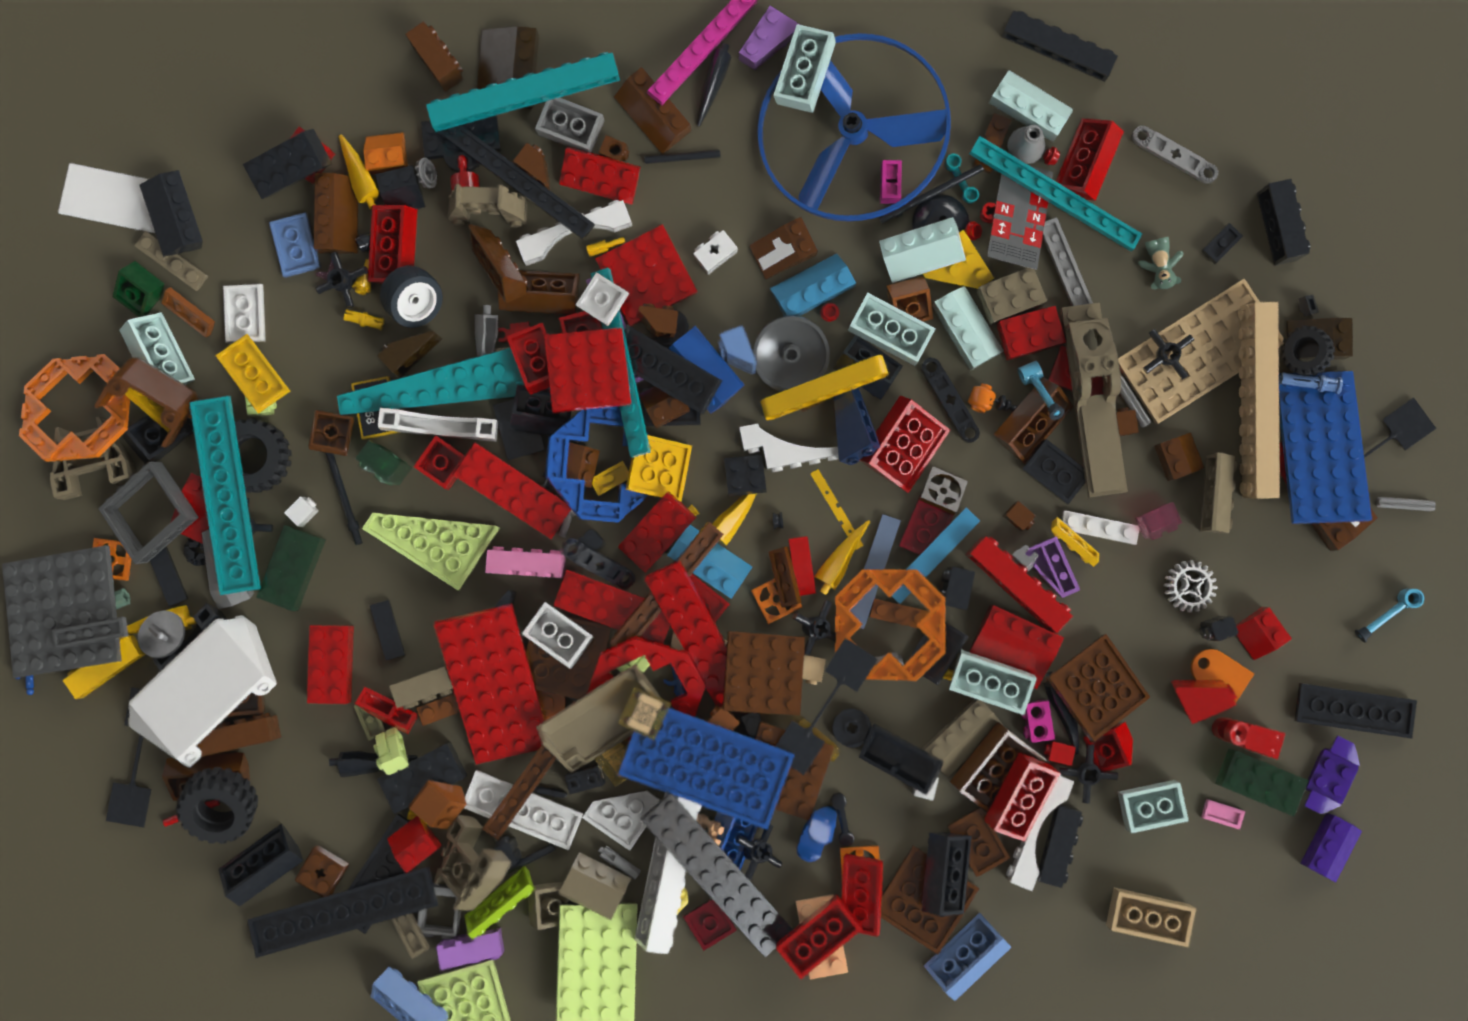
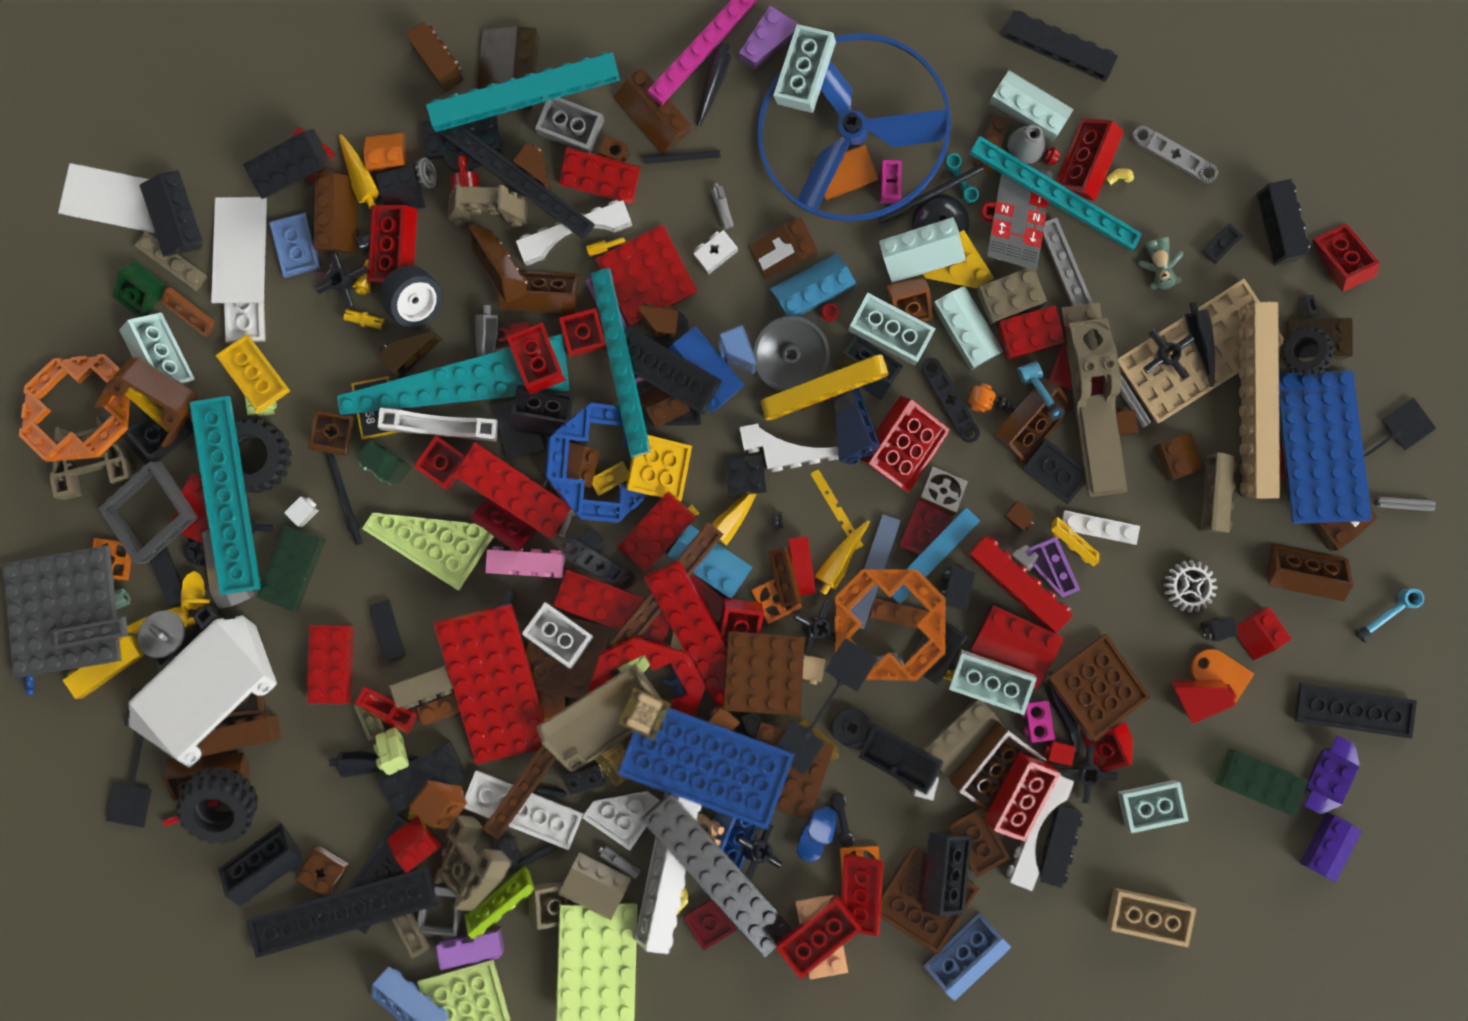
(193, 591): none -> yellow piece
(239, 250): none -> white sticker
(503, 525): none -> dark red plate
(587, 370): red plate -> none
(602, 299): white plate -> none
(721, 203): none -> light grey piece
(740, 617): none -> red brick
(852, 174): none -> orange tile
(973, 230): red plate -> none
(1125, 174): none -> light yellow arm
(1159, 520): clear pink brick -> none
(1201, 329): none -> black piece
(1223, 814): bright pink tile -> none
(1249, 736): red piece -> none
(1309, 572): none -> reddish brown slope
(1321, 383): medium blue pin -> none
(1346, 257): none -> red slope

